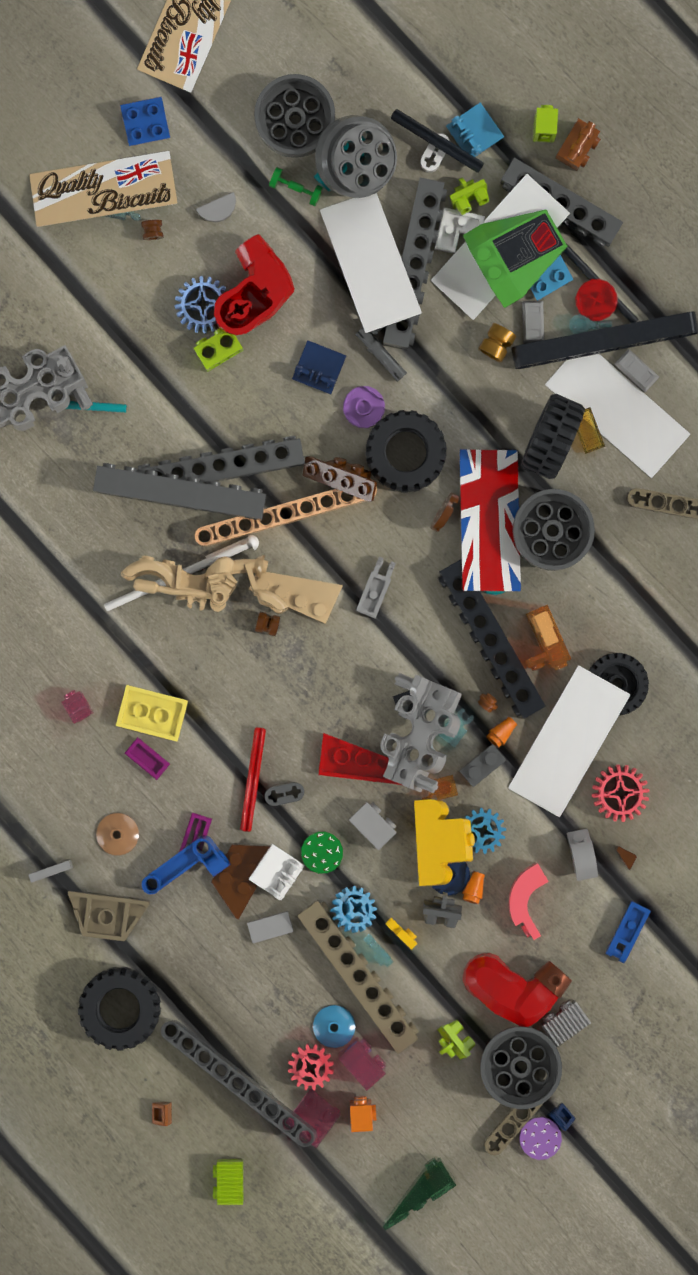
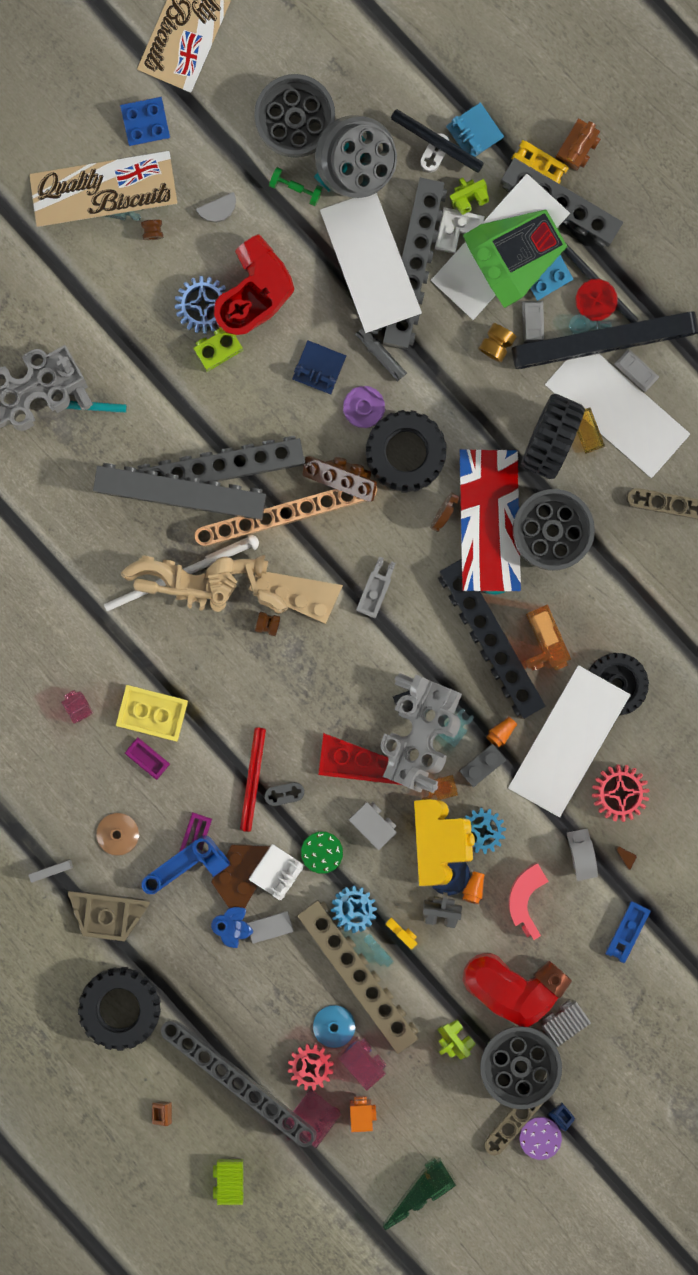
(234, 926): none -> blue plate
(488, 702): dark orange plate -> none
(540, 161): none -> yellow plate
(545, 124): lime brick -> none

